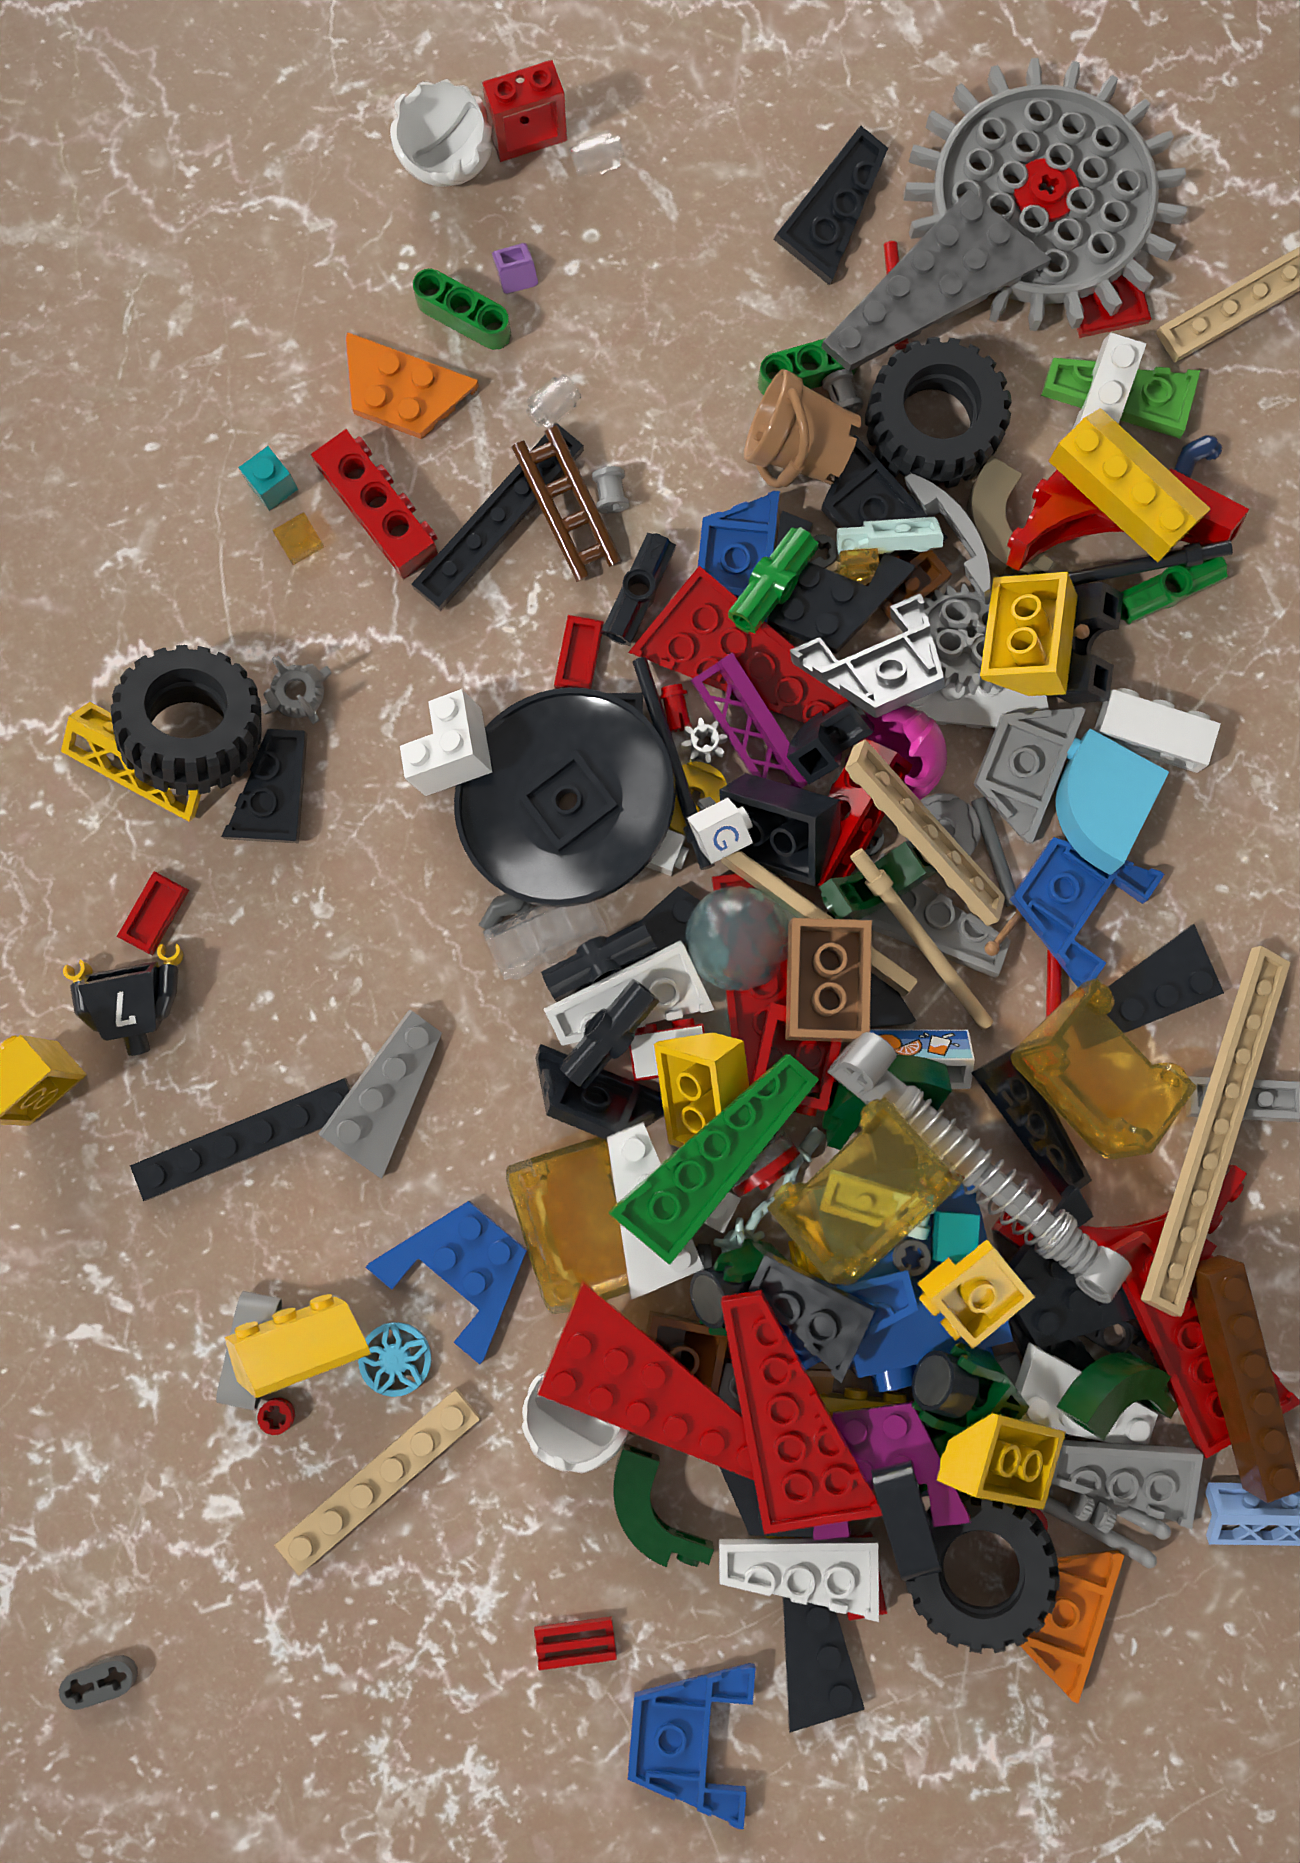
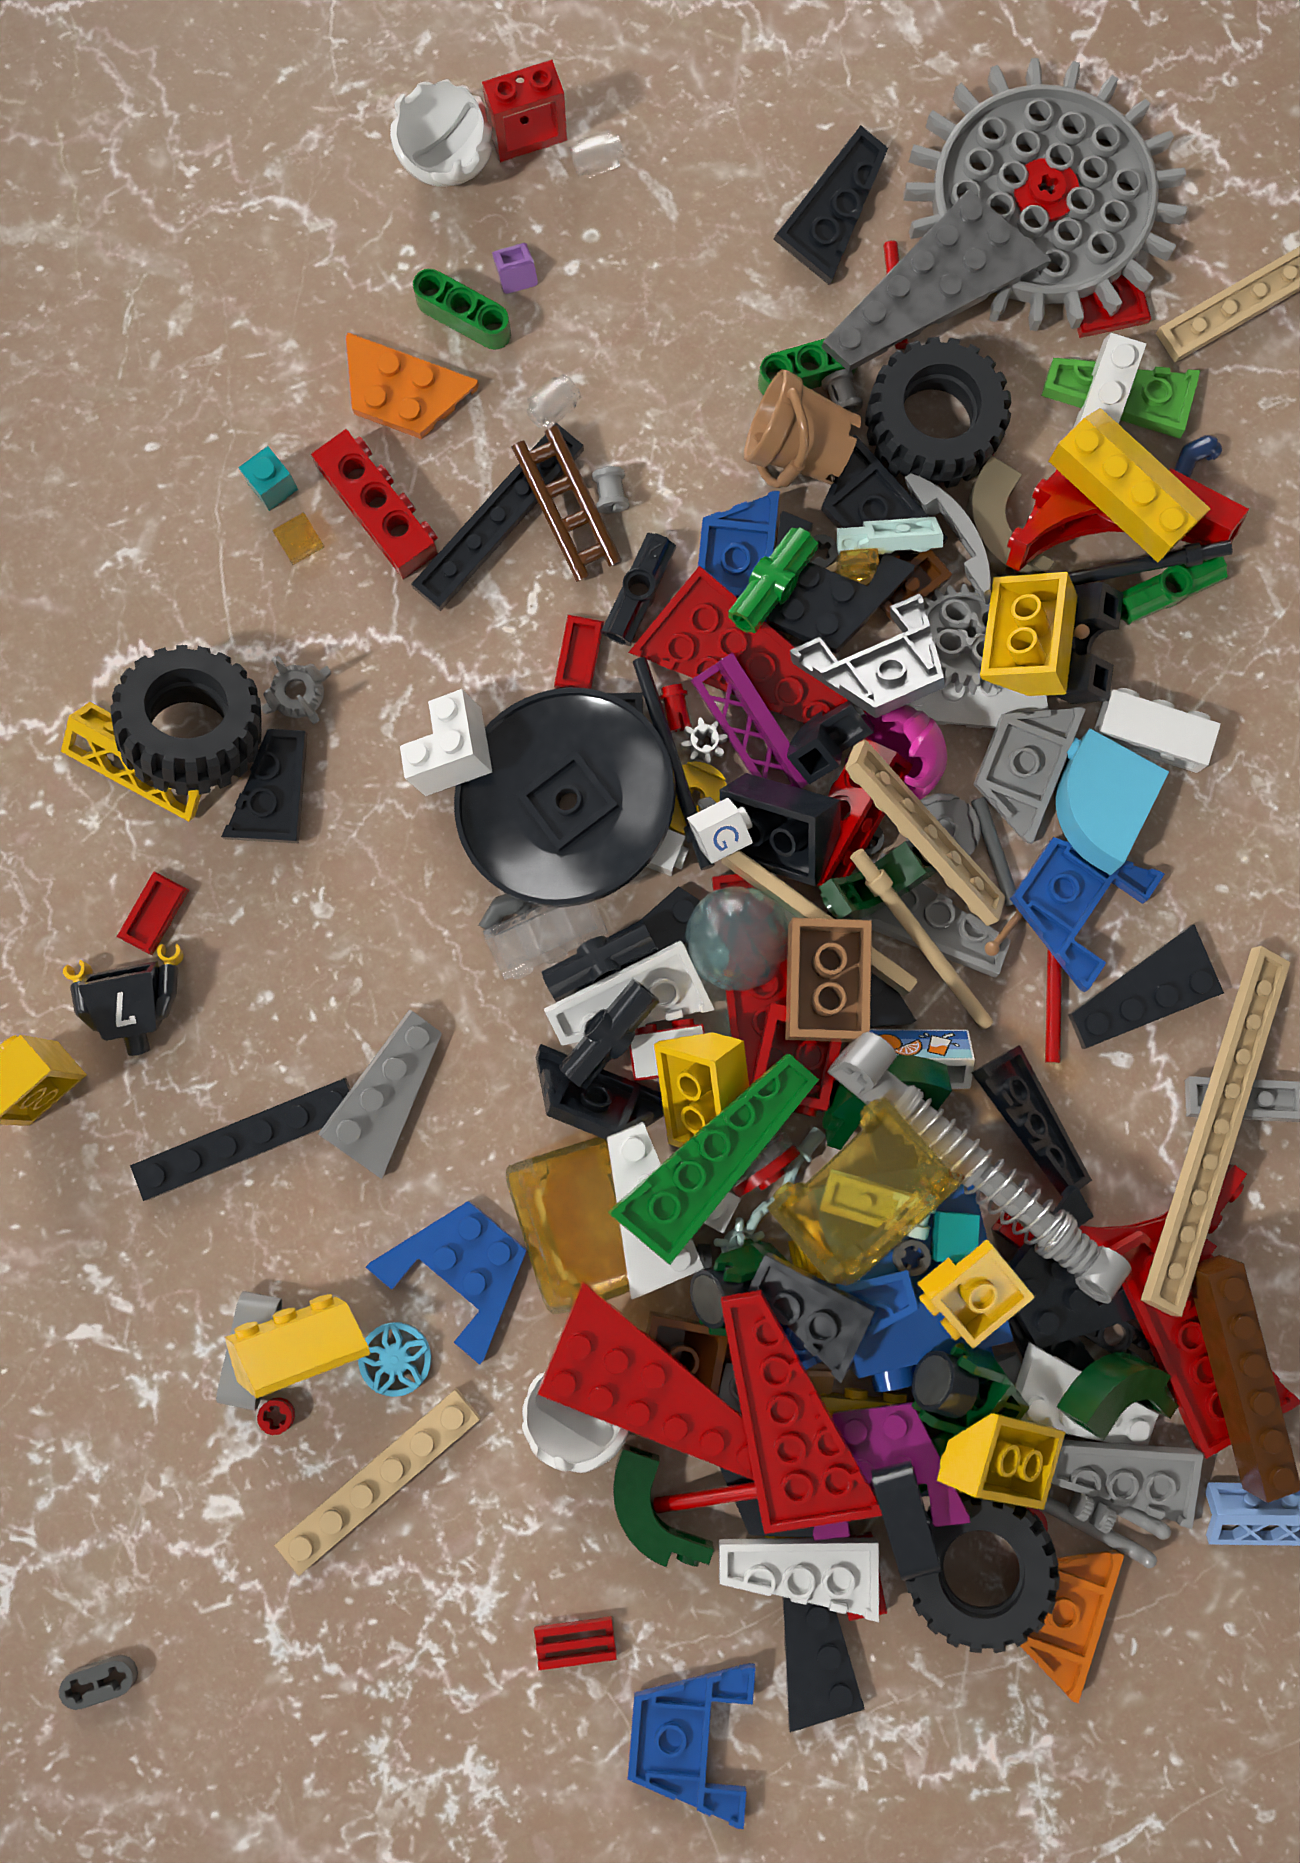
(705, 1498): none -> red bar
(1100, 1077): clear yellow windscreen -> none

